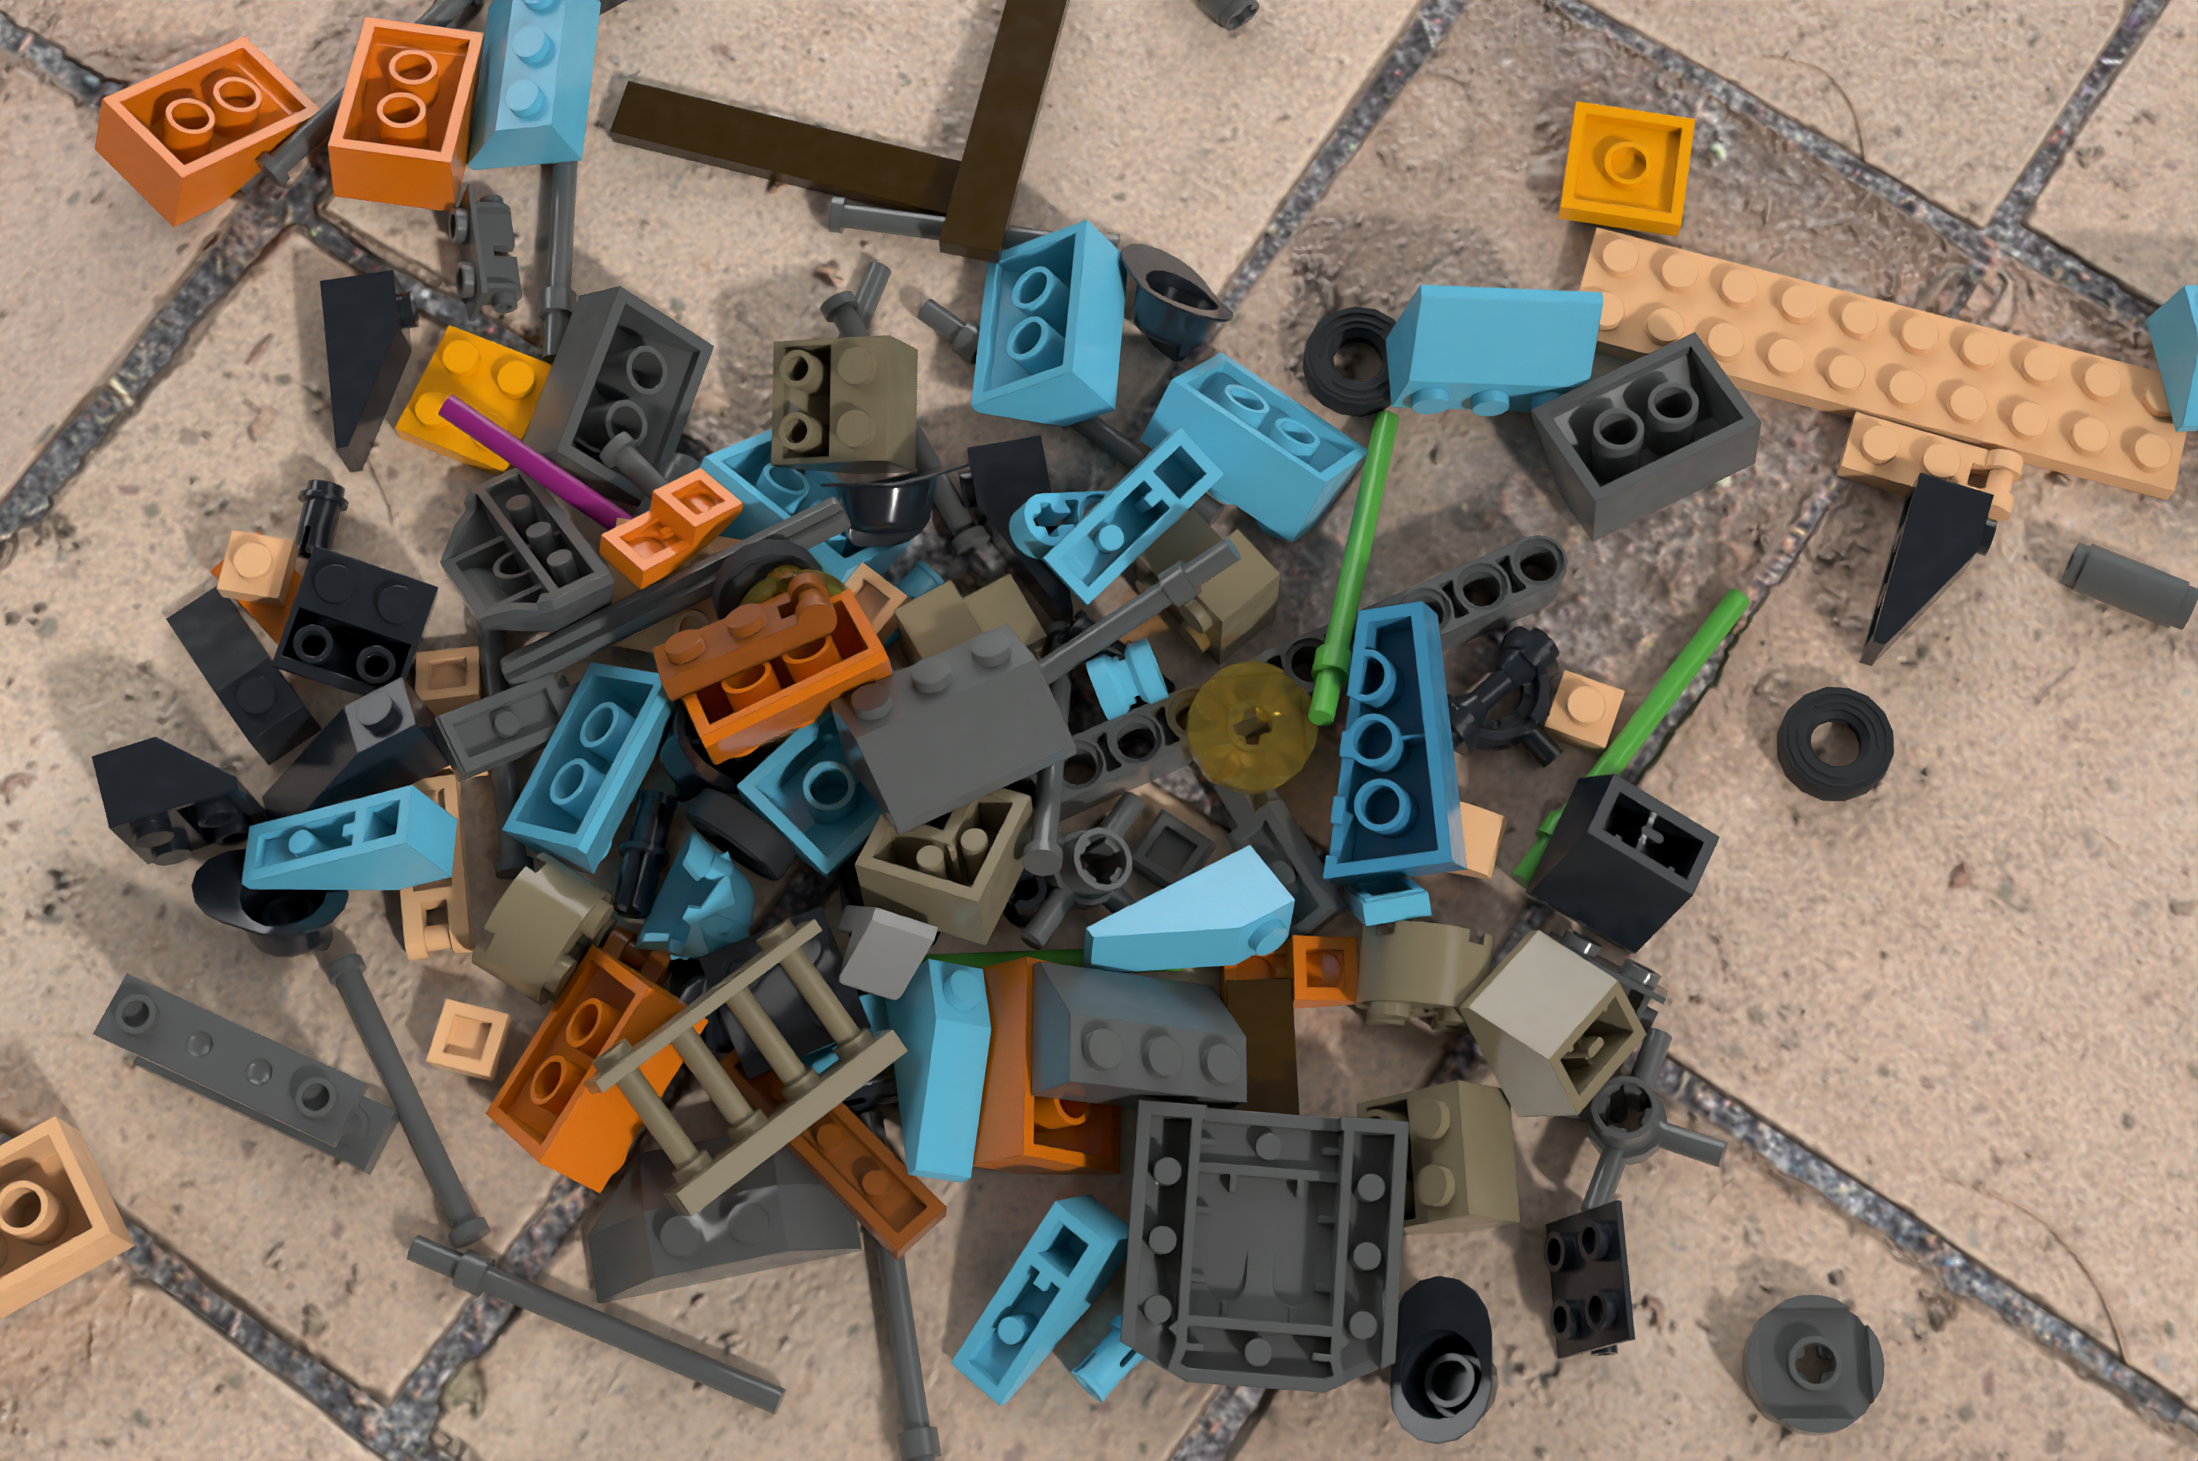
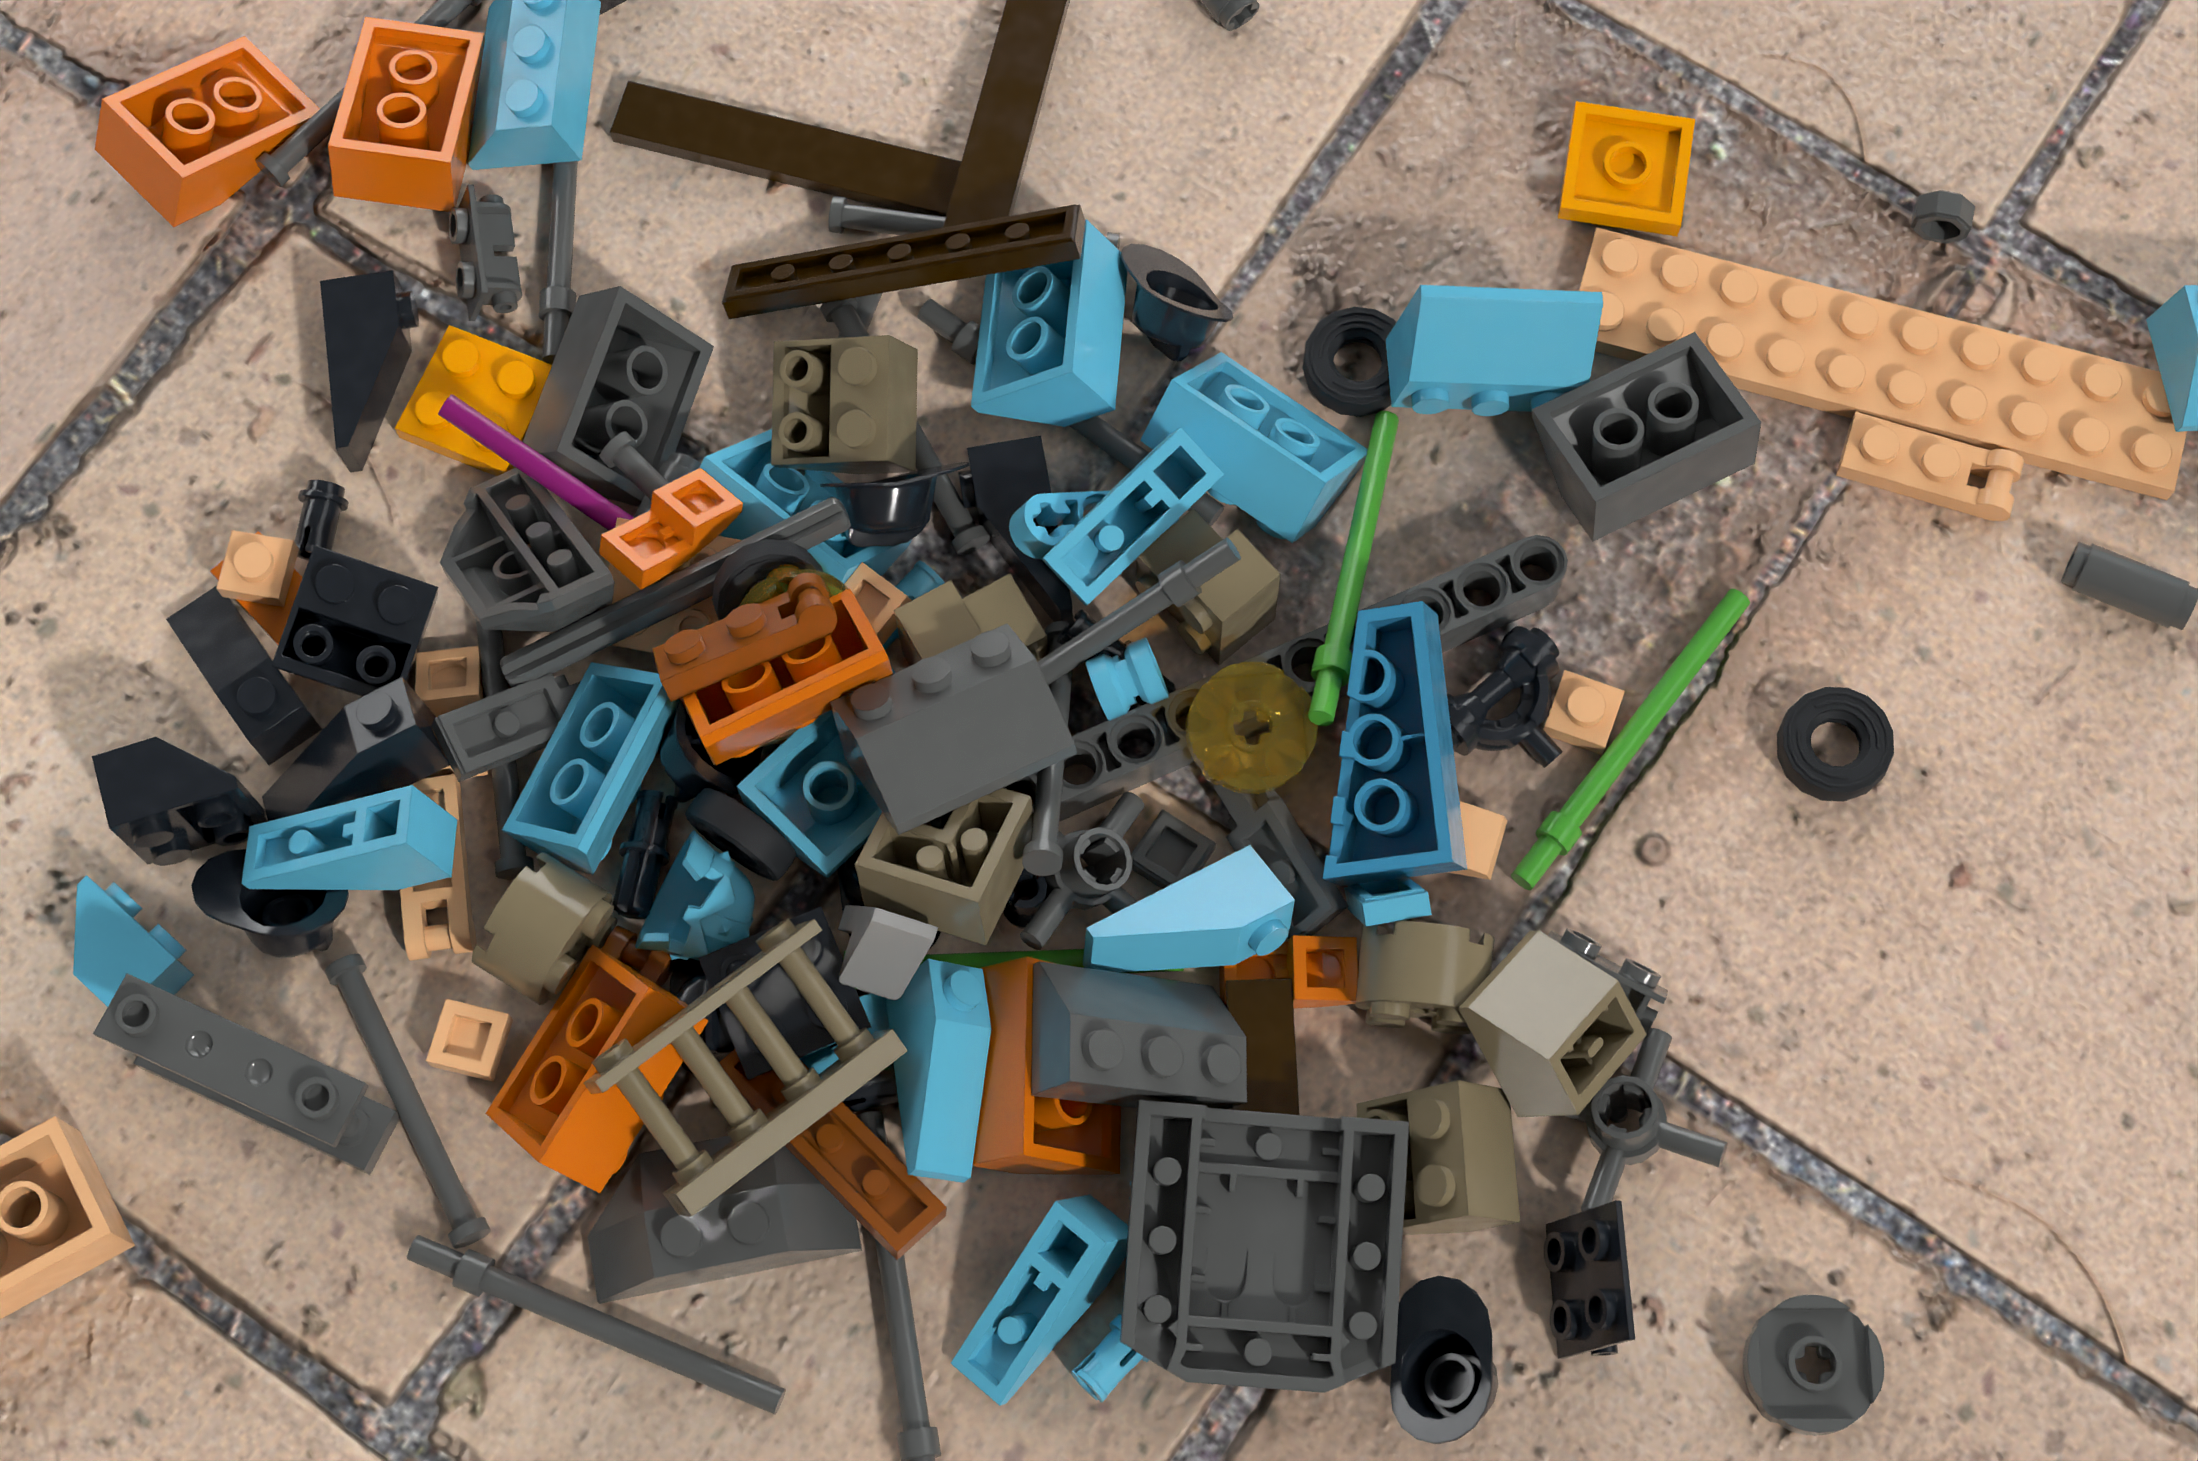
(115, 944): none -> medium azure slope
(905, 261): none -> dark brown tile
(1620, 861): black slope -> none
(1932, 547): black slope -> none
(1942, 216): none -> dark grey tile

